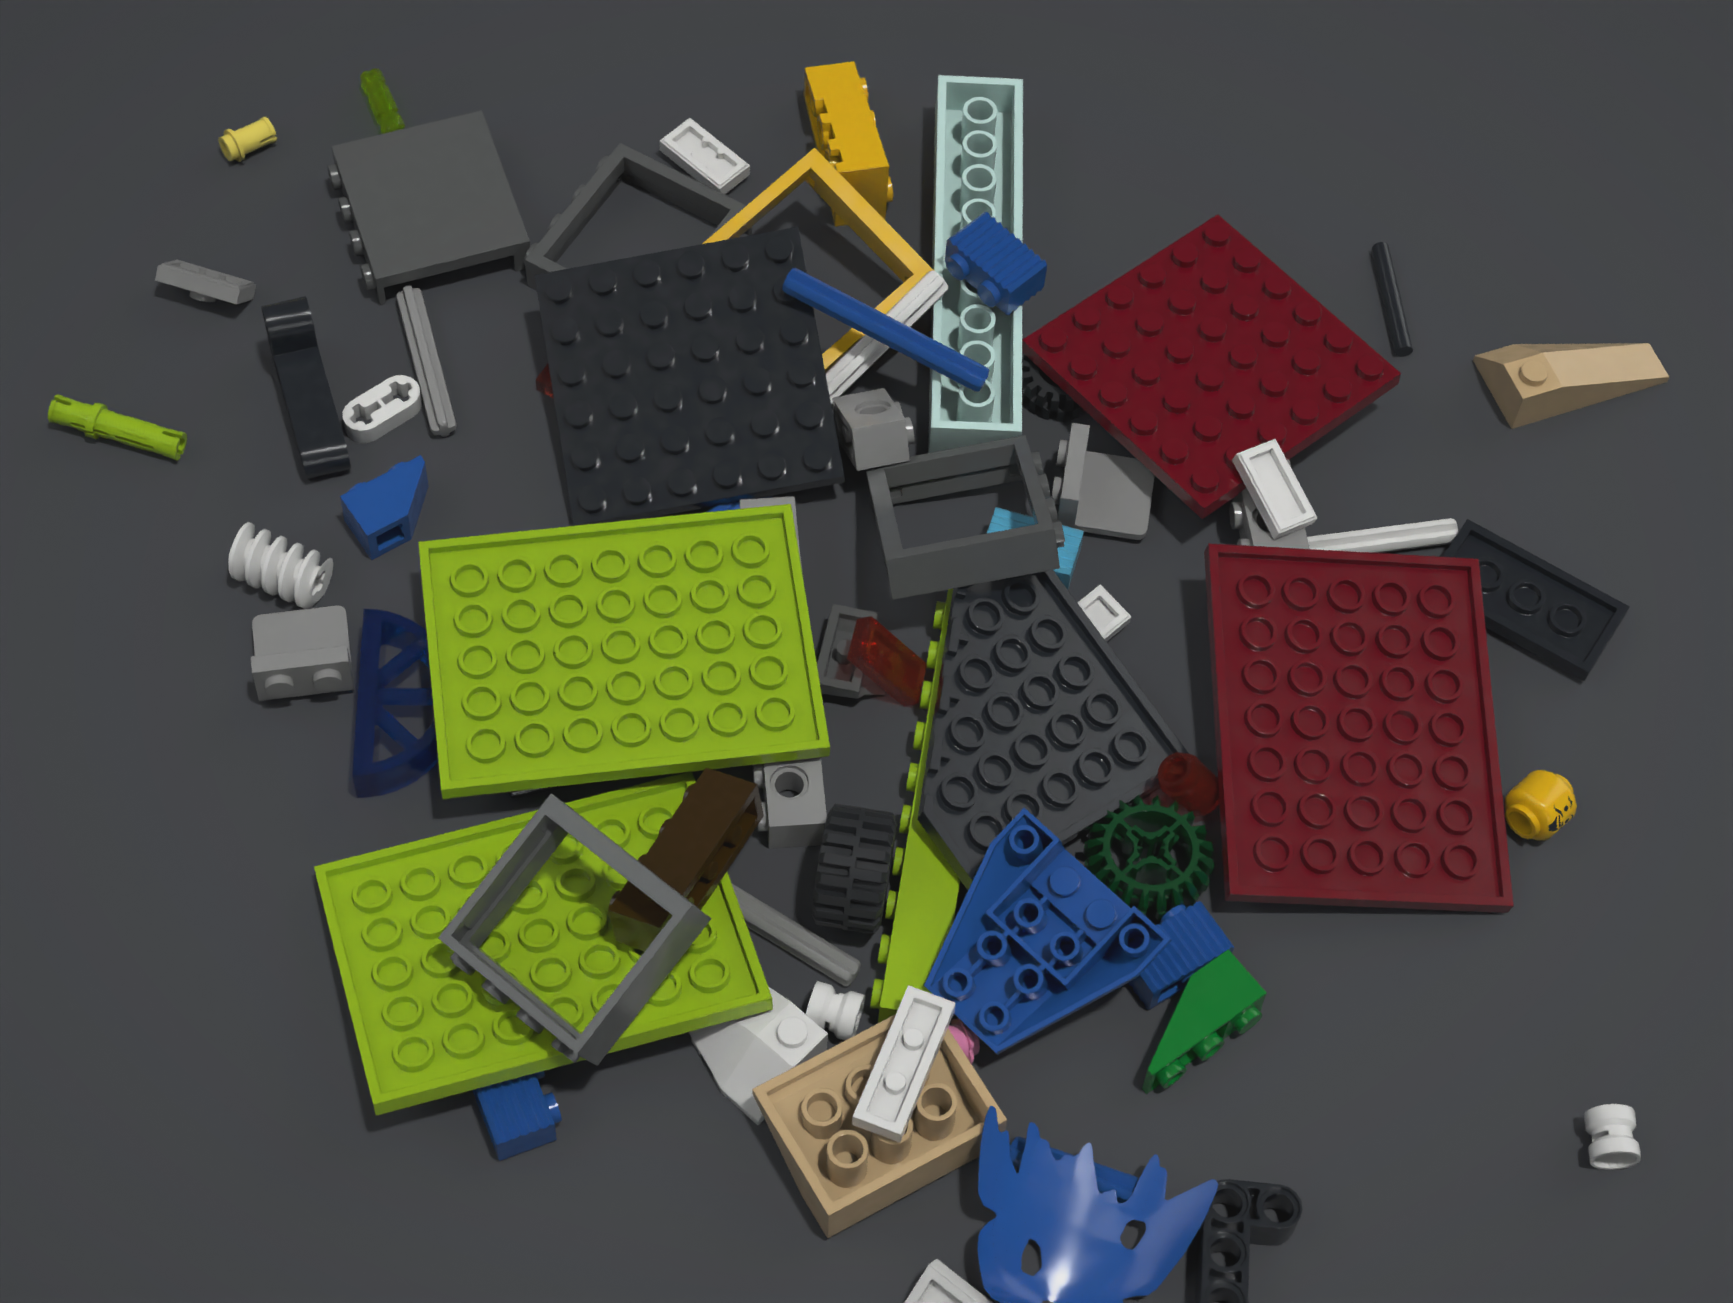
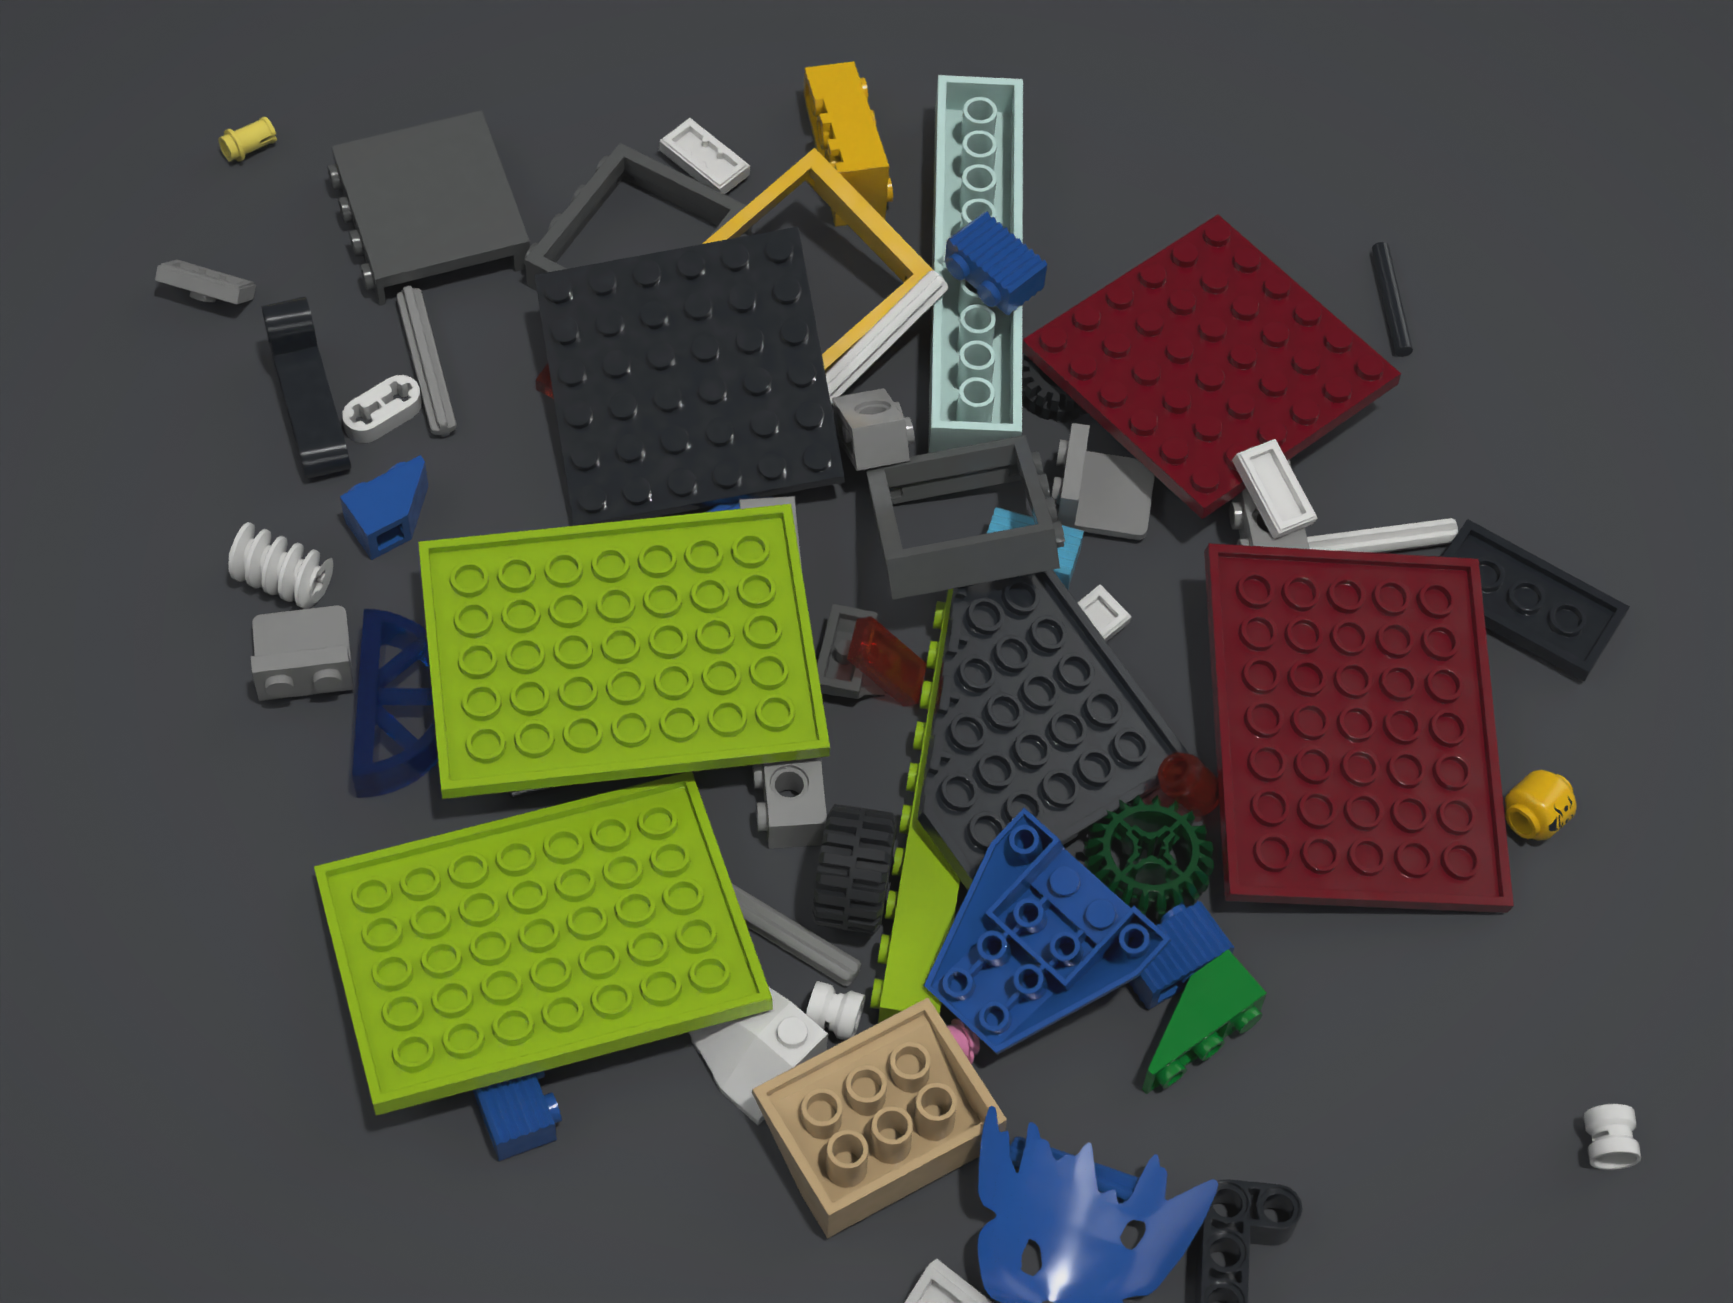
(104, 423): lime pin -> none
(381, 101): clear neon green axle -> none
(509, 880): dark grey window -> none
(689, 853): dark brown brick -> none
(885, 329): blue axle -> none
(903, 1064): white plate -> none
(1554, 379): tan wedge -> none

